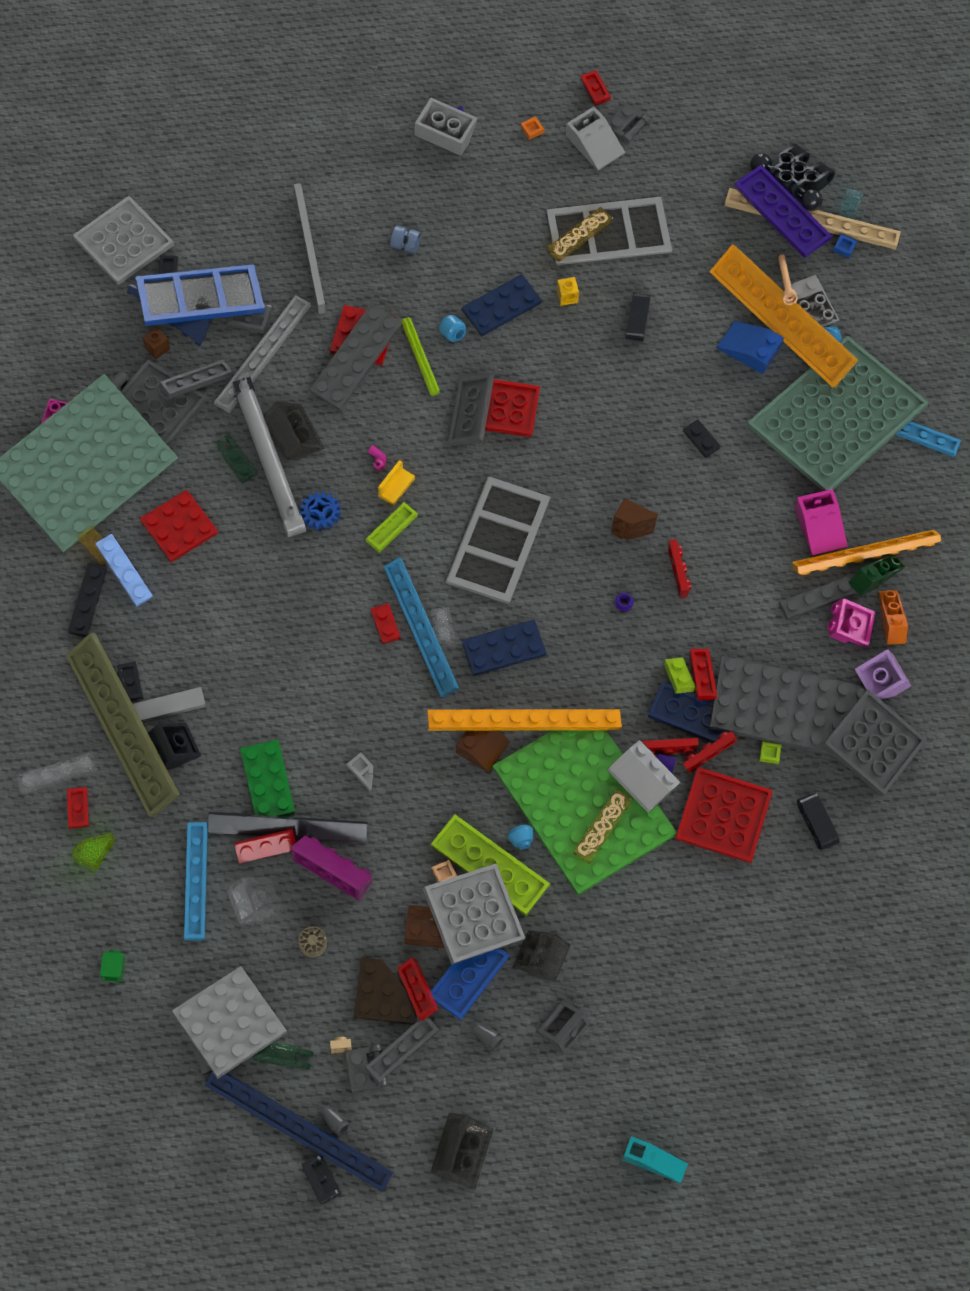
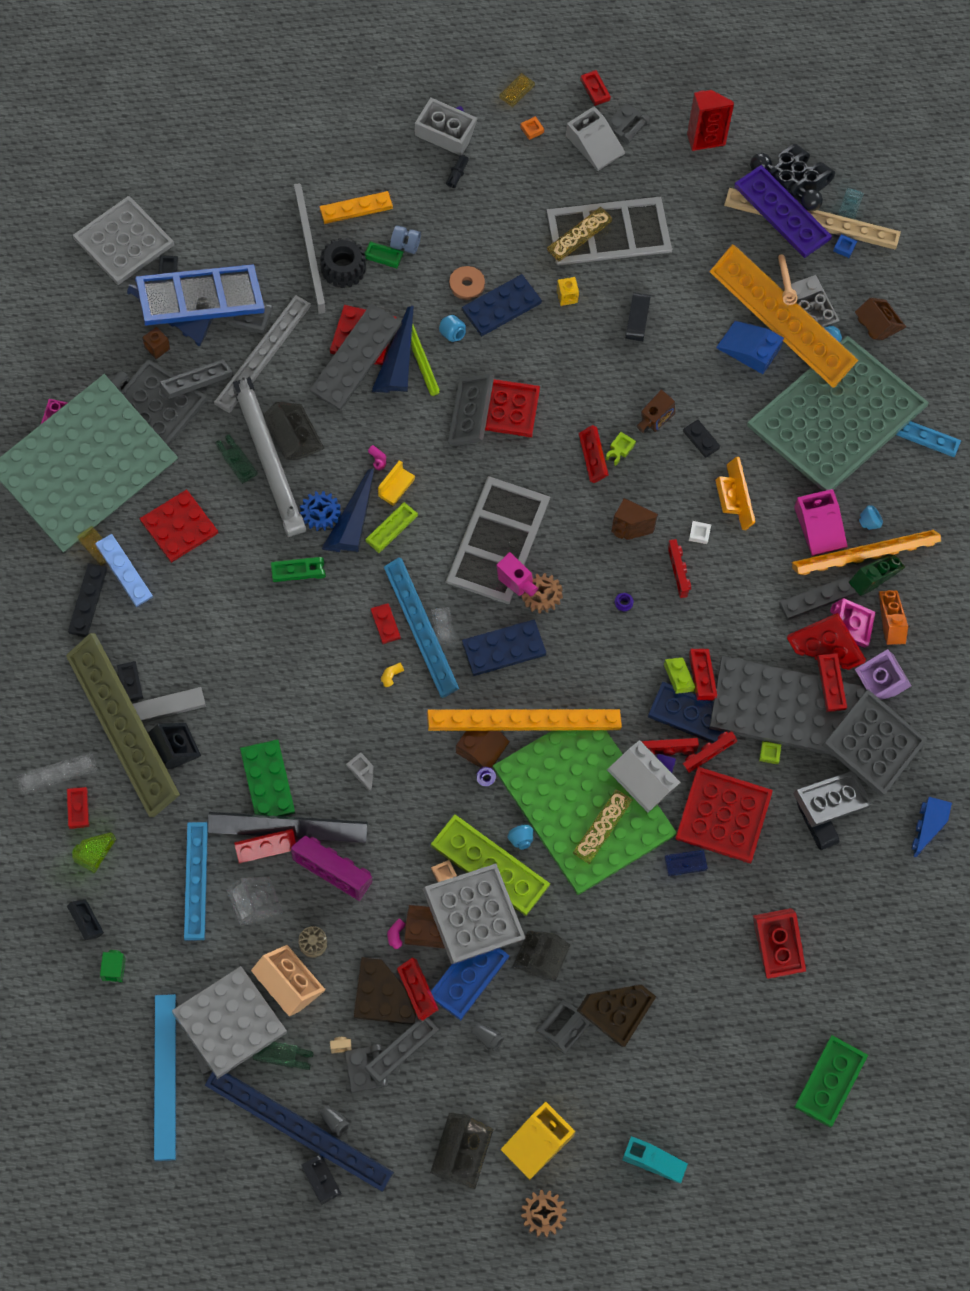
(85, 919): none -> black plate
(165, 1079): none -> dark azure tile
(287, 979): none -> light nougat slope
(297, 569): none -> green plate
(343, 274): none -> black tyre
(348, 530): none -> dark blue wedge
(356, 207): none -> light orange plate
(383, 254): none -> green tile
(389, 672): none -> yellow arm
(393, 934): none -> dark pink arm
(395, 369): none -> dark blue wedge
(457, 171): none -> black axle
(467, 273): none -> nougat tile
(485, 771): none -> plate
(515, 575): none -> dark pink torso
(517, 90): none -> clear yellow plate
(538, 1140): none -> yellow slope
(542, 1204): none -> medium nougat gear
(551, 594): none -> medium nougat gear
(593, 454): none -> red plate
(617, 1011): none -> dark brown plate
(620, 447): none -> lime plate
(657, 412): none -> reddish brown torso
(685, 862): none -> clear blue plate
(700, 532): none -> white plate
(709, 120): none -> red slope
(735, 495): none -> light orange bracket
(779, 943): none -> red slope
(828, 637): none -> red plate
(831, 1081): none -> green plate
(832, 682): none -> red plate
(832, 798): none -> dark grey plate
(870, 518): none -> dark azure cone
(879, 318): none -> reddish brown slope
(933, 820): none -> blue slope

